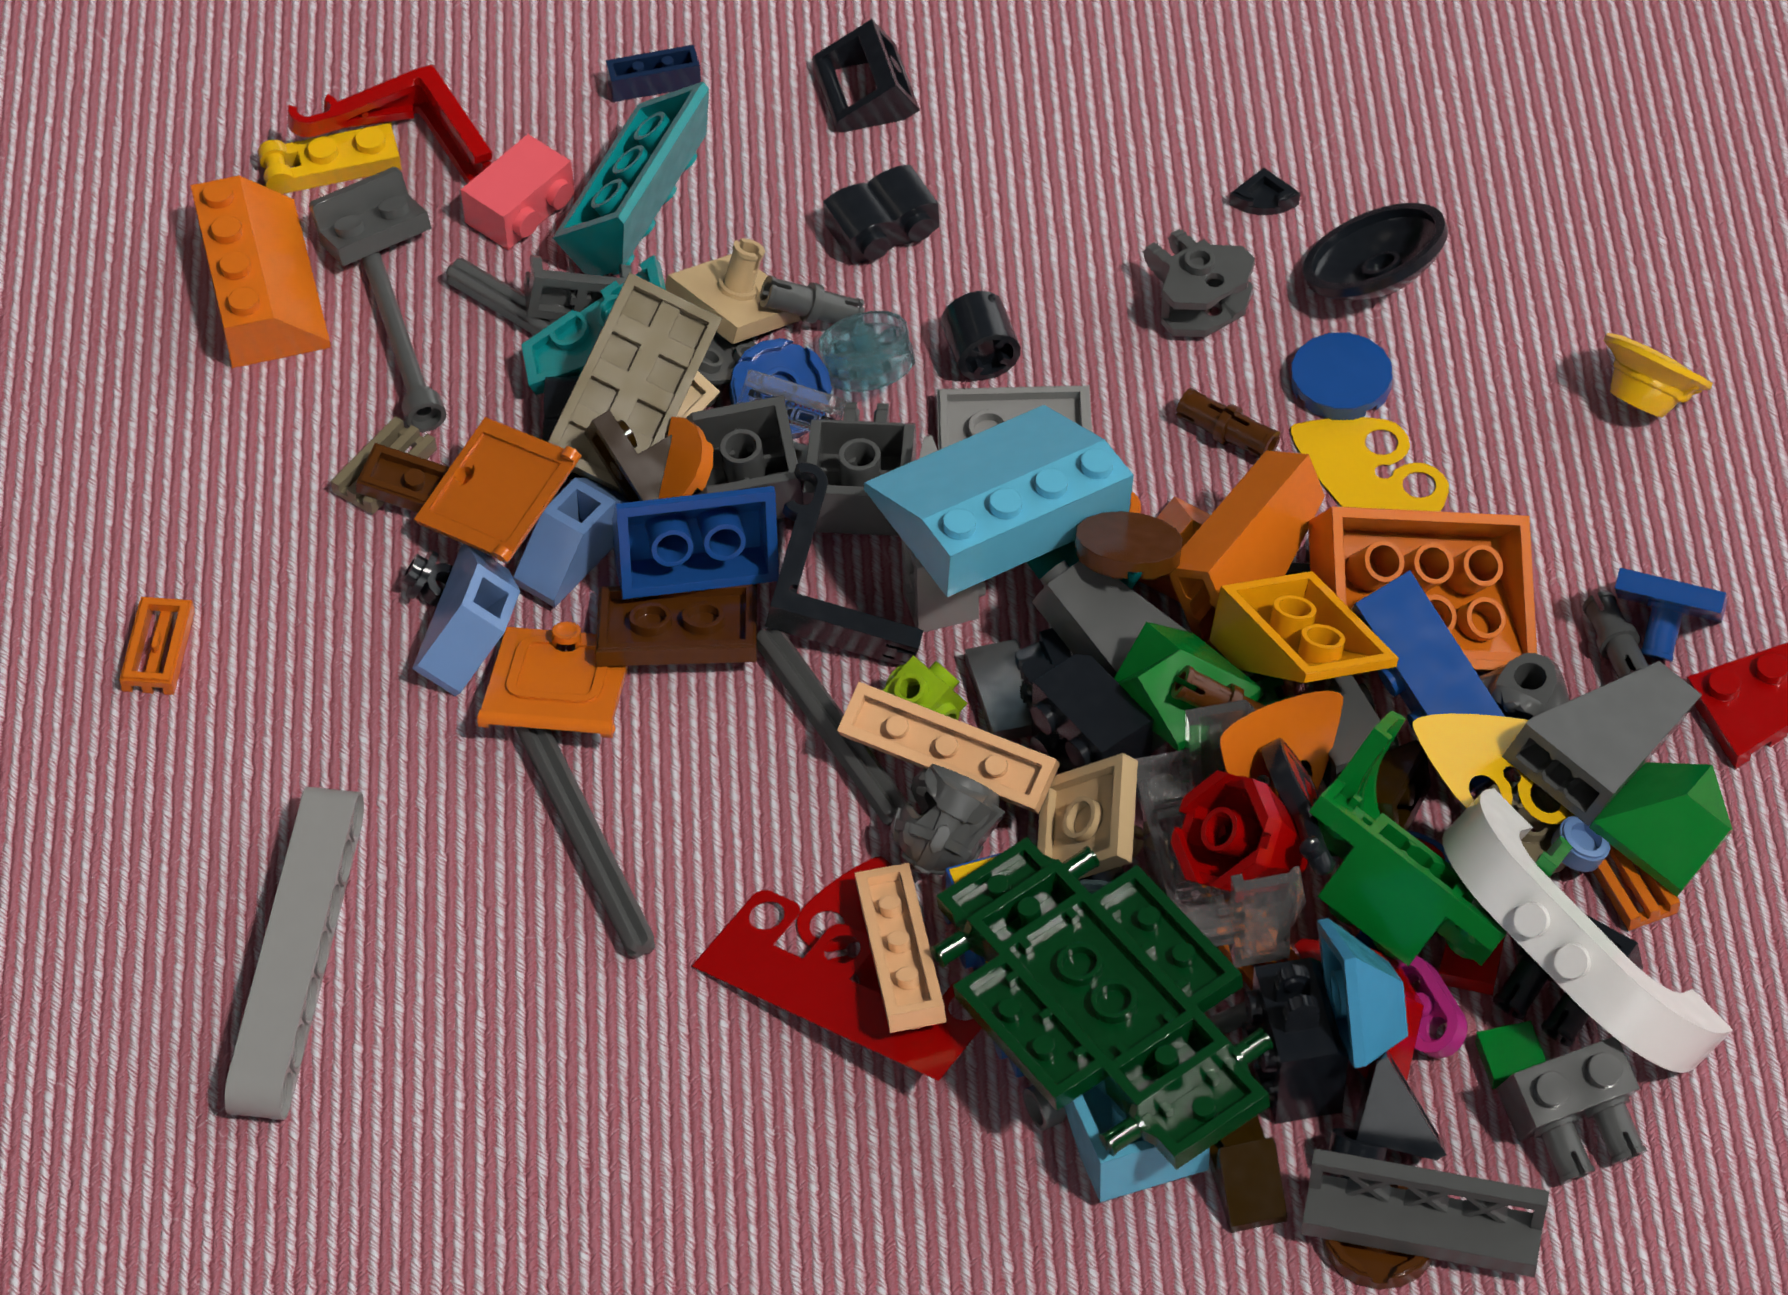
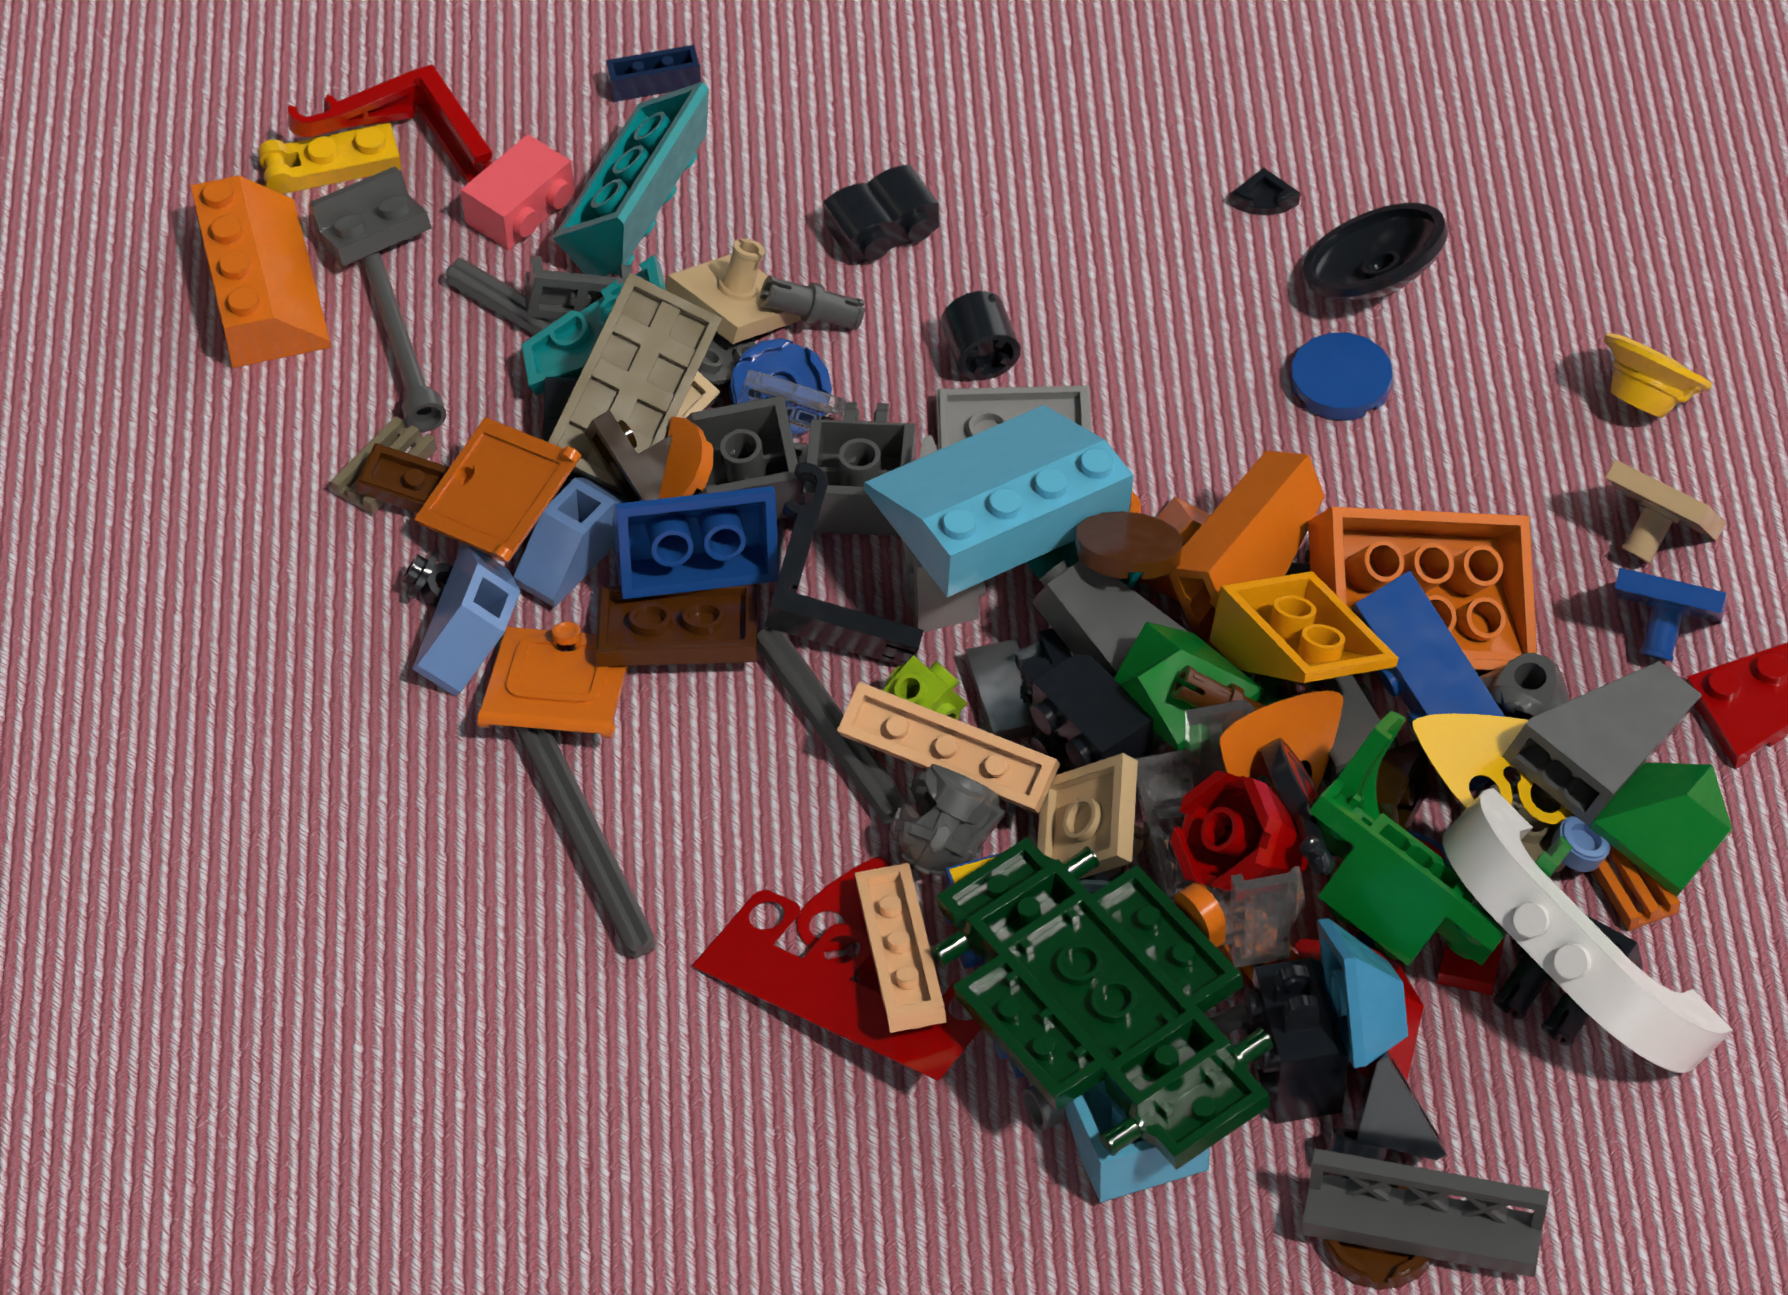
(151, 677): orange tile -> none
(294, 954): light grey beam -> none
(867, 351): clear light blue wheel -> none
(892, 98): black tile -> none
(1200, 279): dark grey hinge -> none
(1203, 911): none -> orange tile
(1226, 423): reddish brown pin -> none
(1248, 1178): dark brown slope -> none
(1349, 467): yellow piece -> none
(1438, 1009): dark pink plate -> none
(1508, 1051): green tile -> none
(1576, 1085): dark grey brick -> none
(1616, 637): dark grey pin -> none
(1661, 508): none -> tan tile

